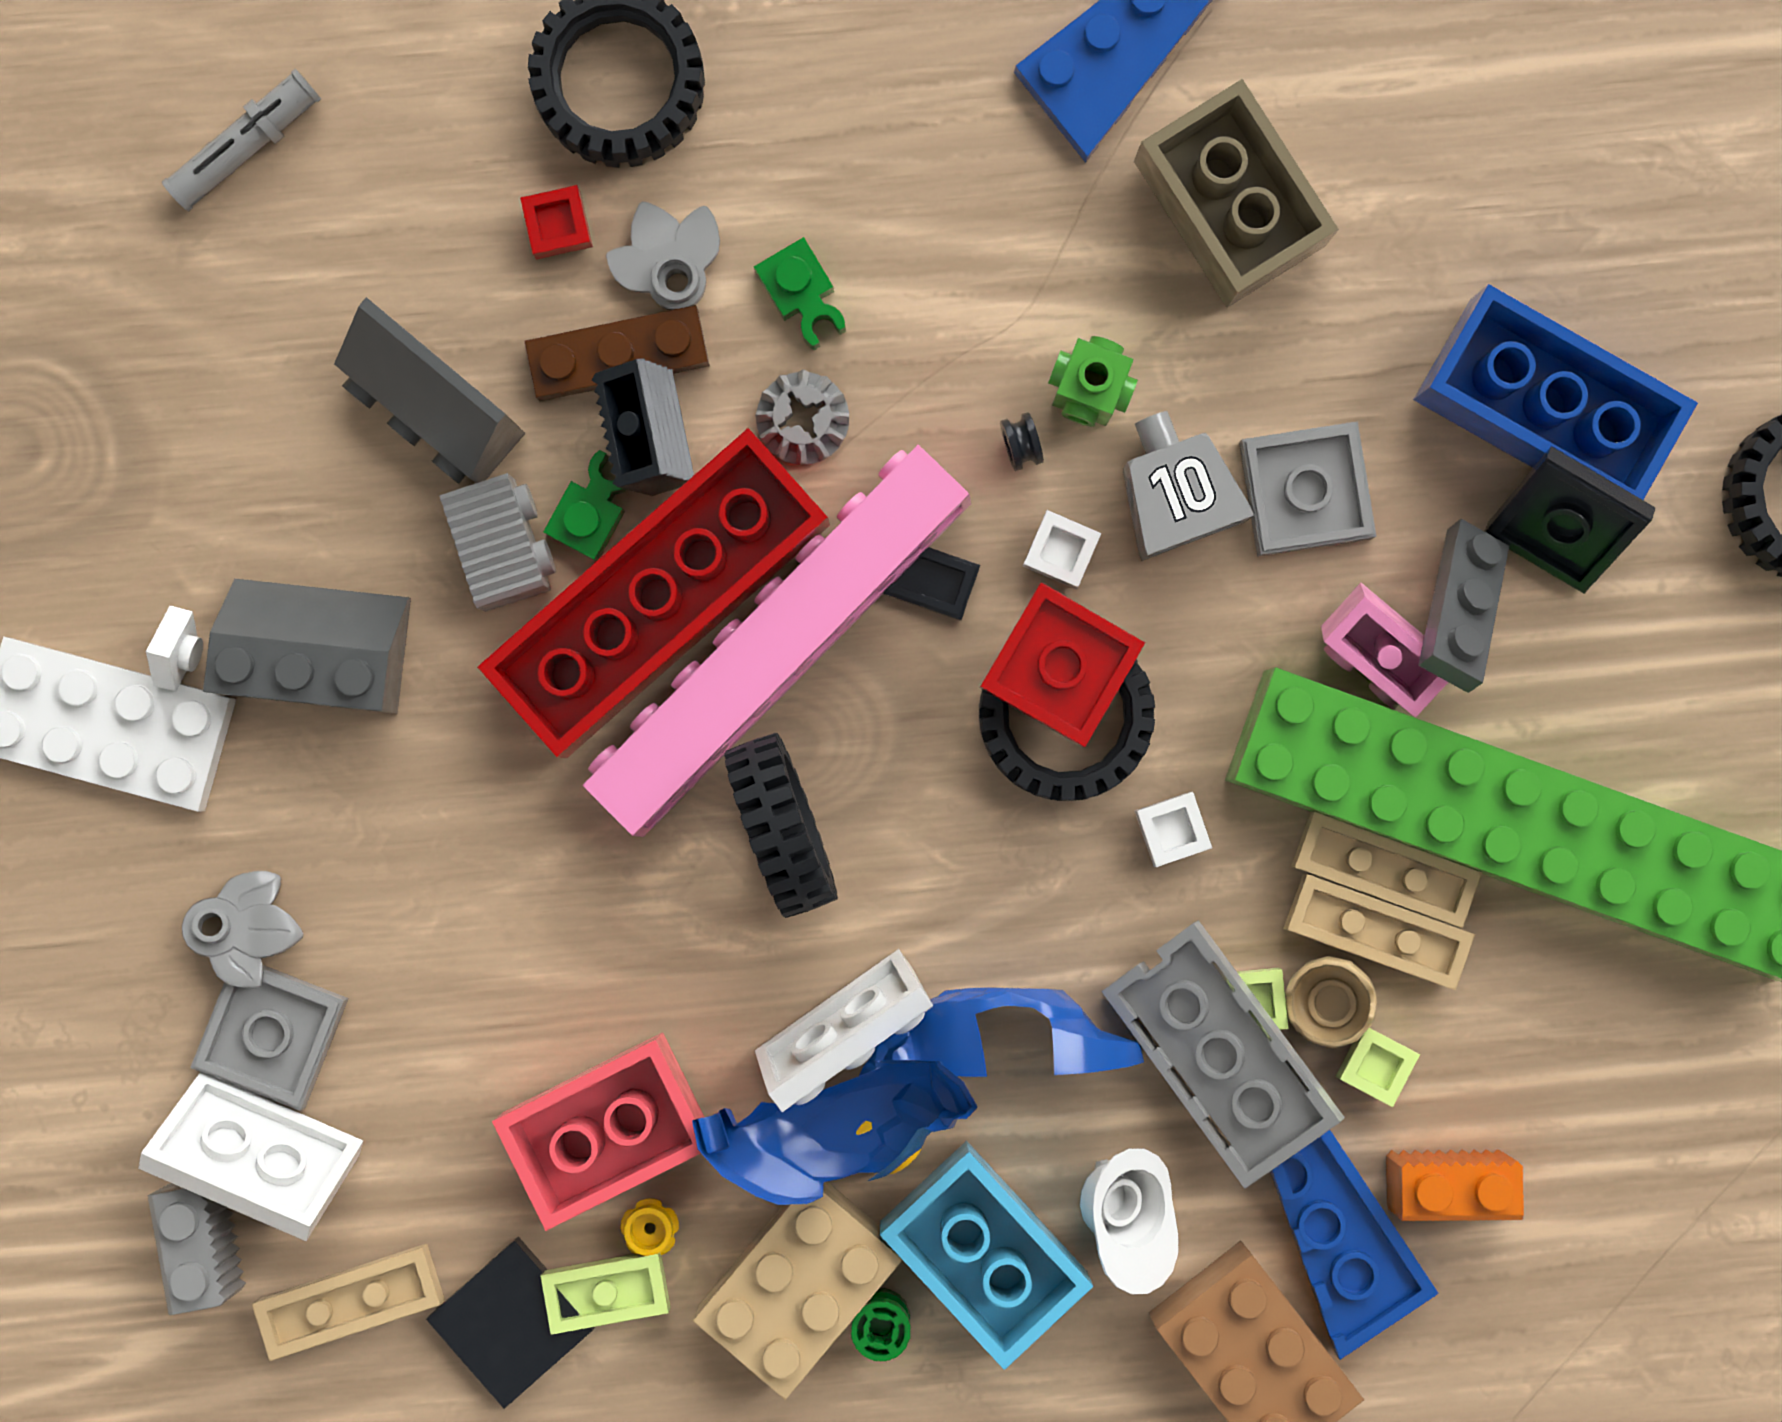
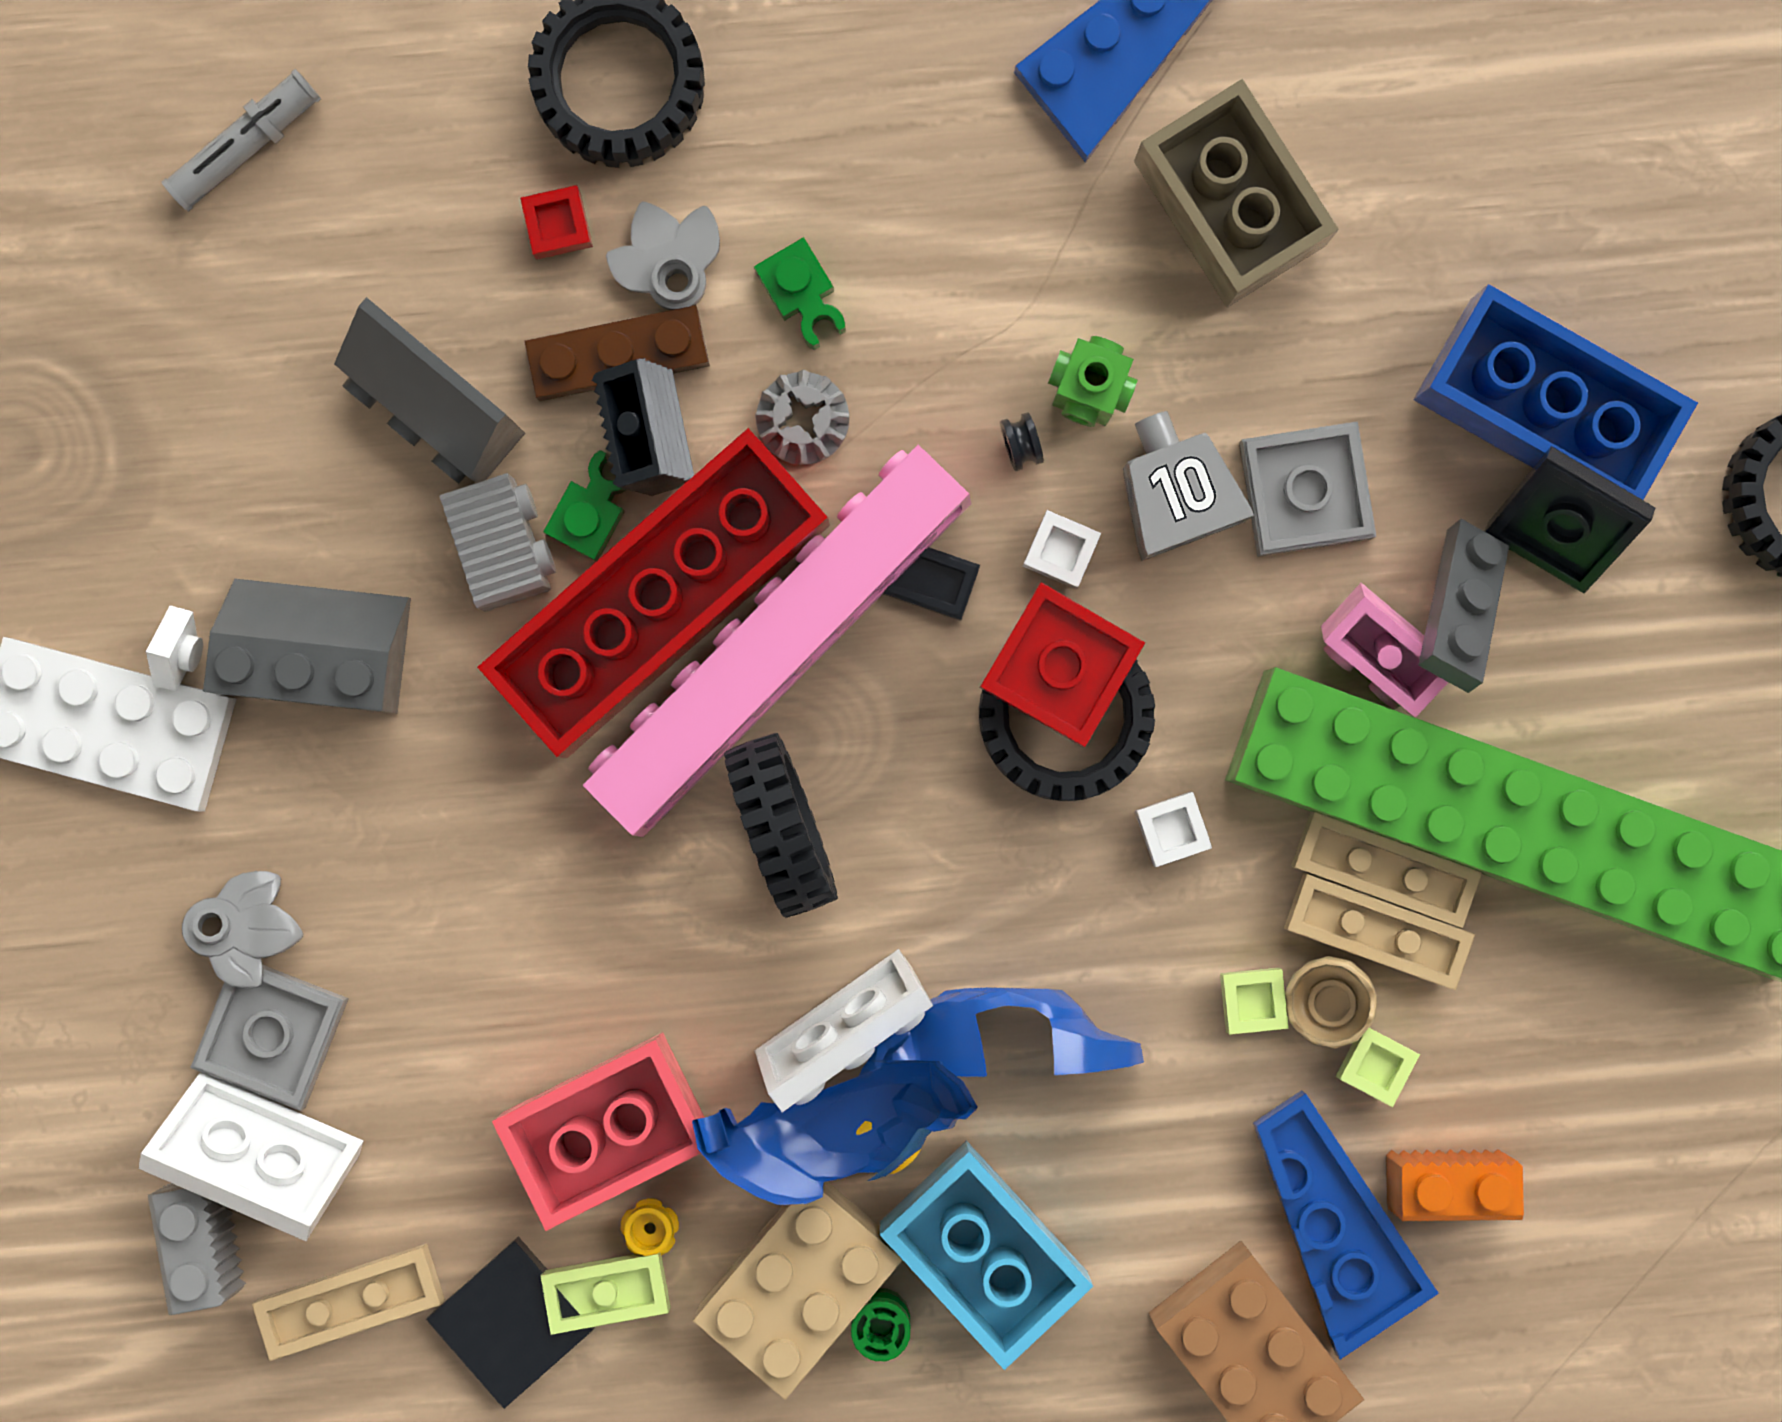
(1132, 1219): white piece -> none
(1225, 1053): light grey piece -> none

